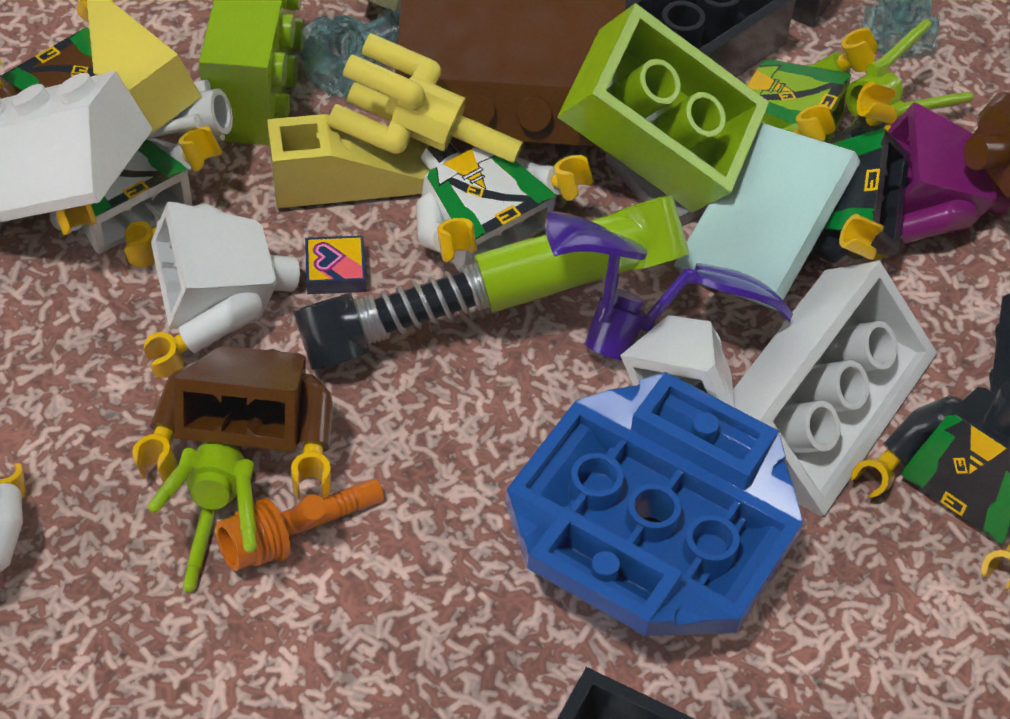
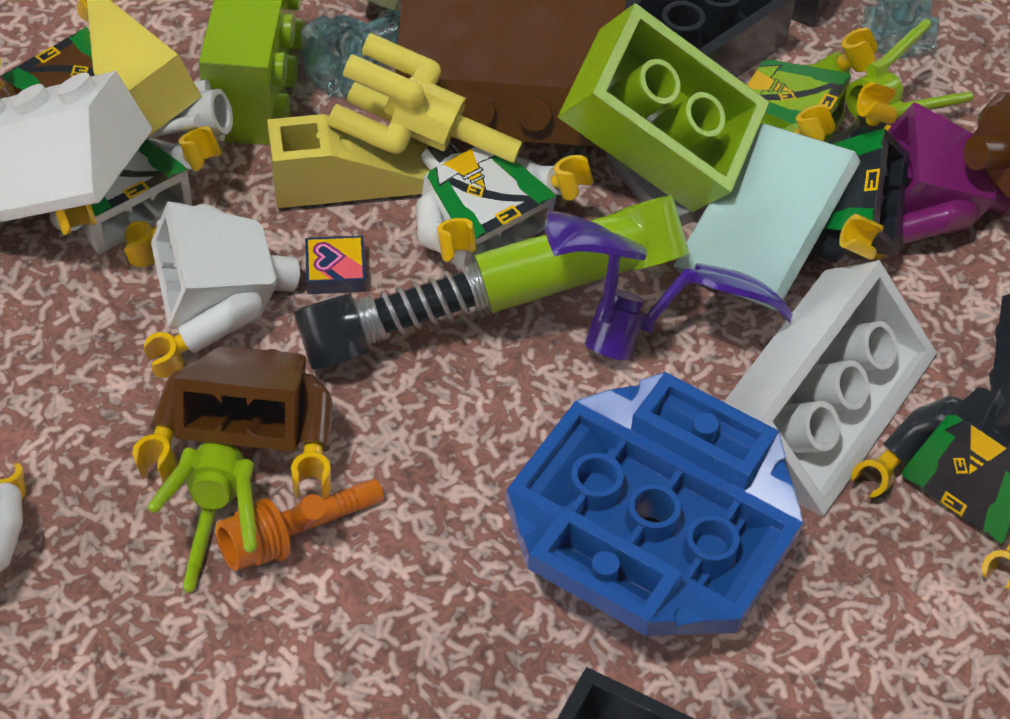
(685, 350): white slope -> none

